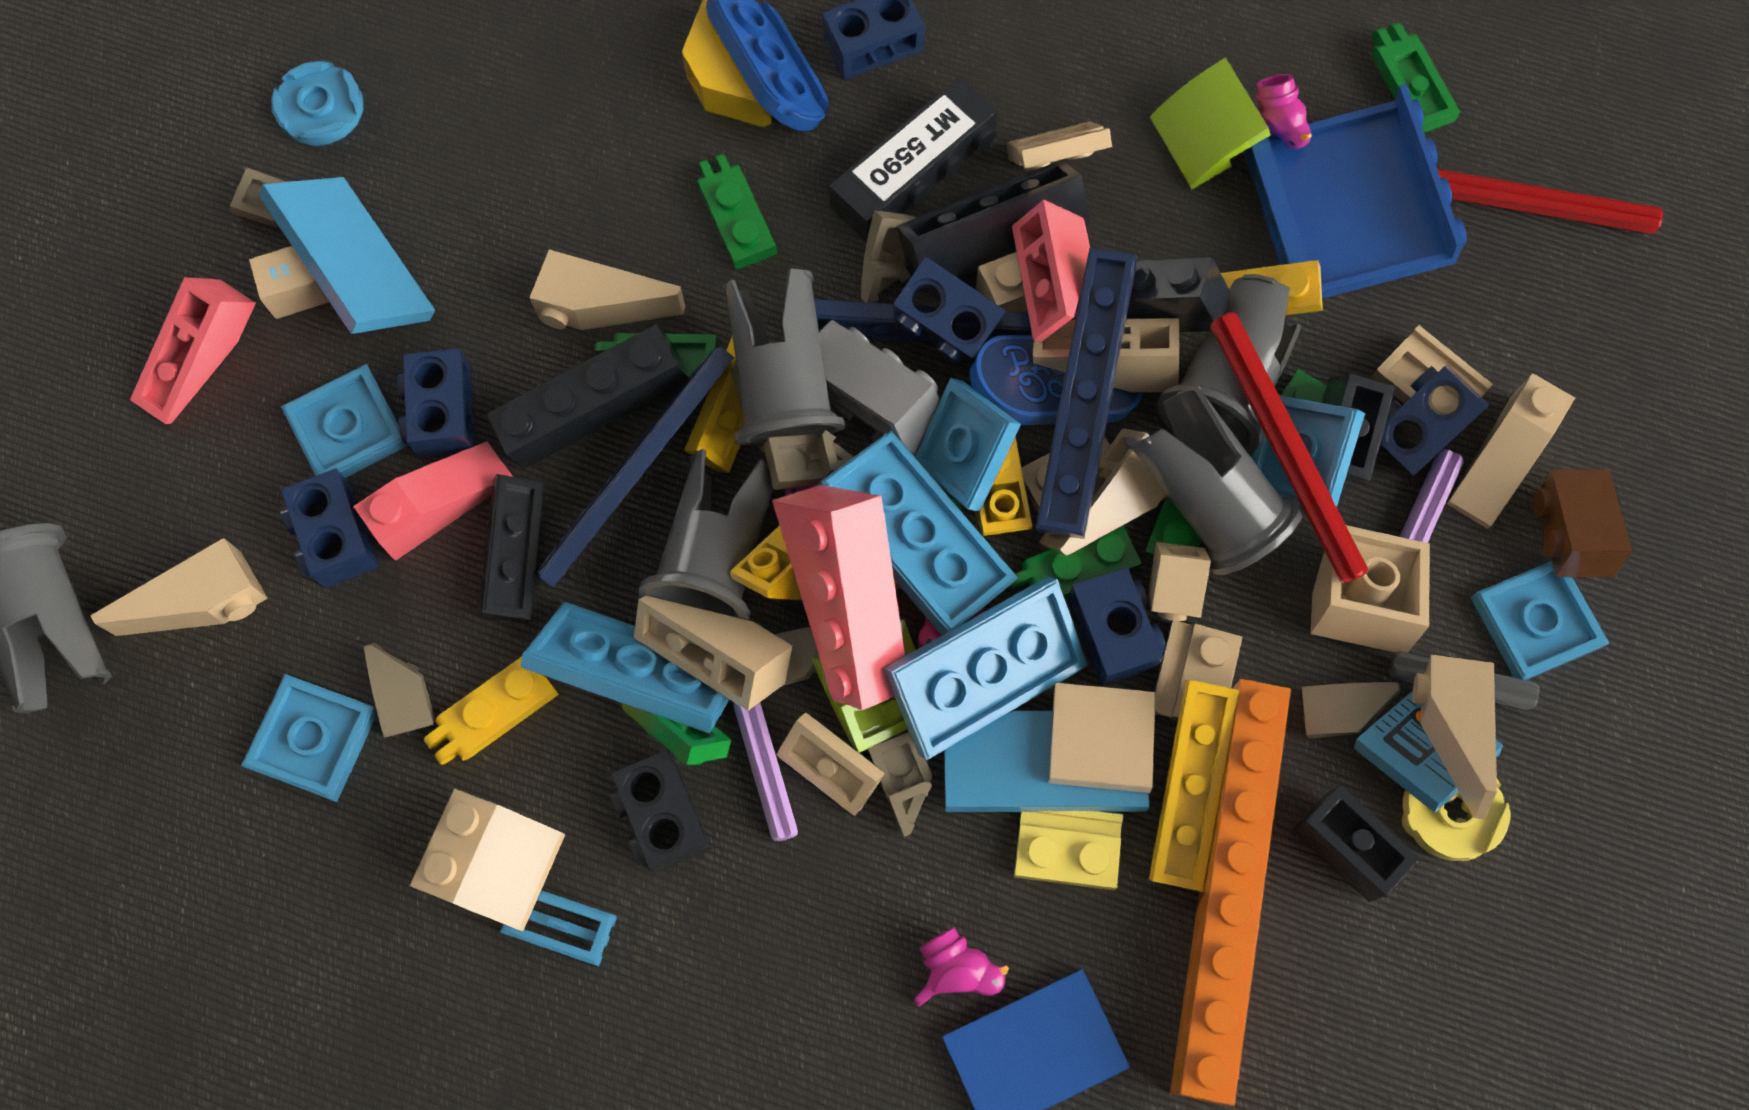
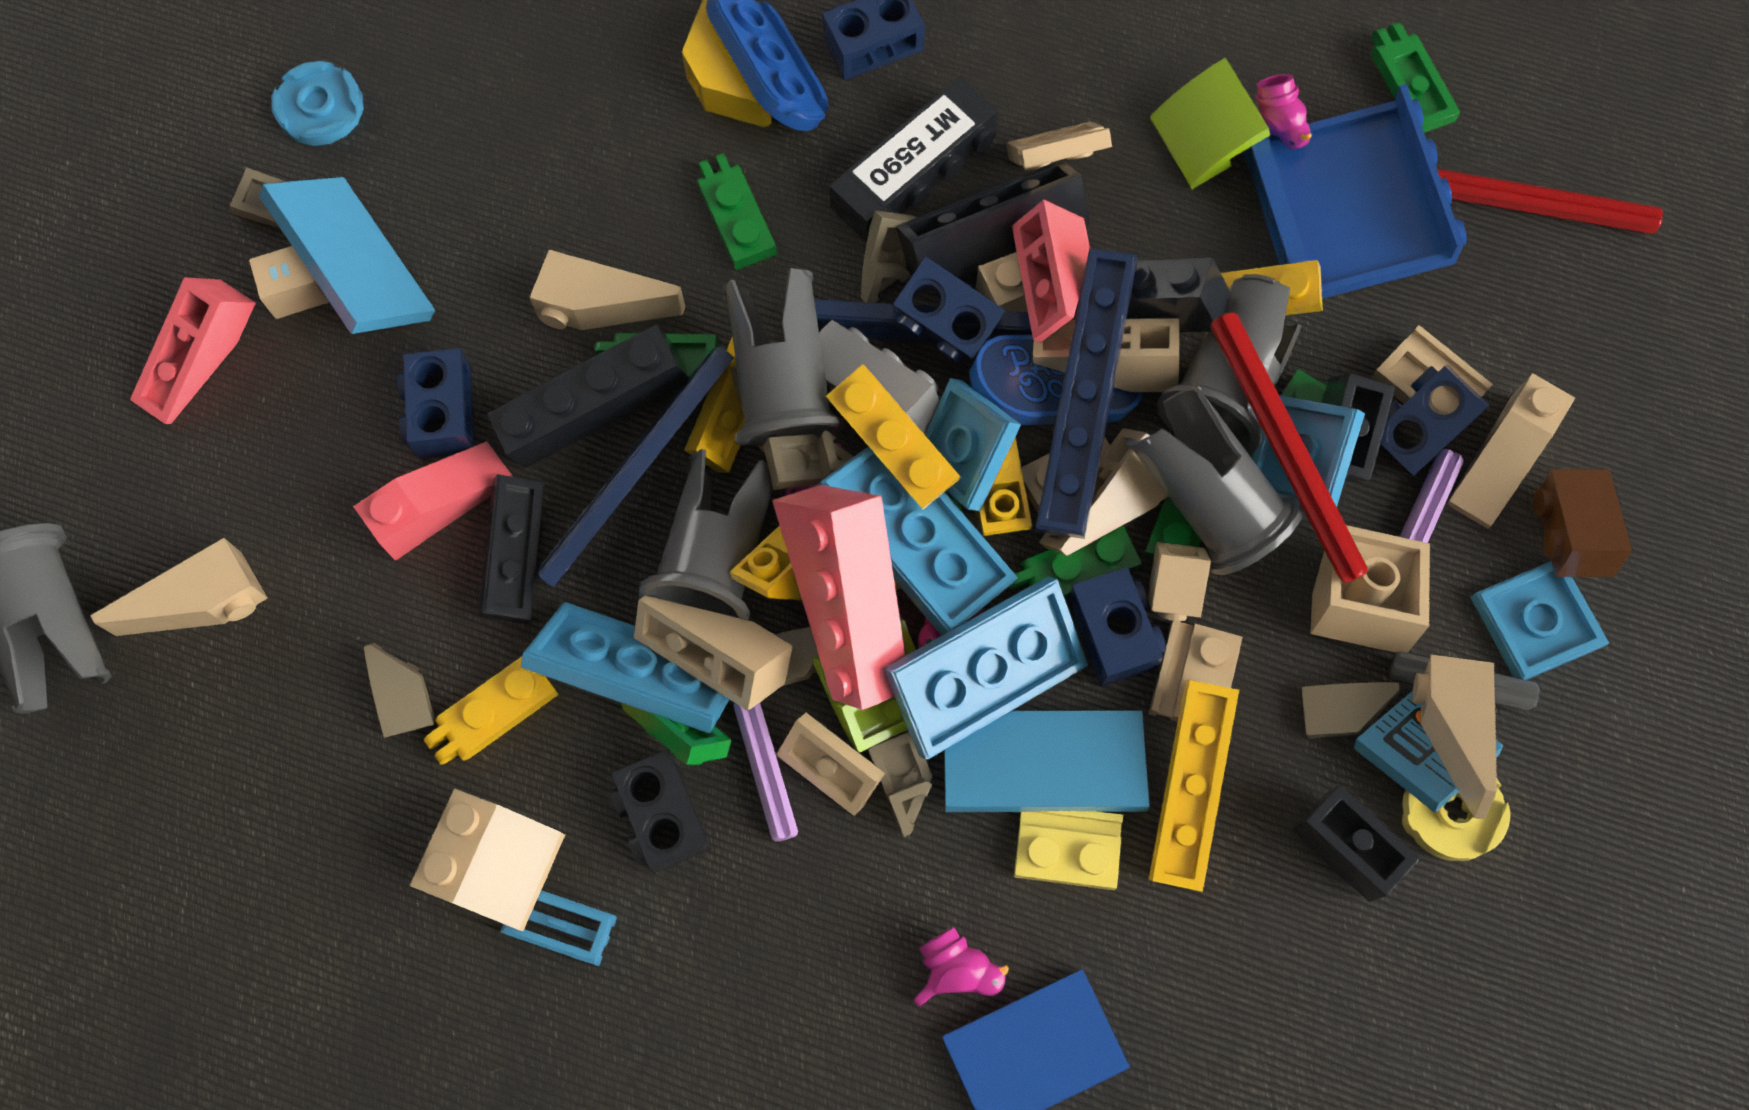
(310, 738): dark azure tile -> none
(333, 526): dark blue brick -> none
(345, 424): dark azure tile -> none
(893, 436): none -> yellow plate
(1102, 738): tan tile -> none
(1231, 901): orange brick -> none

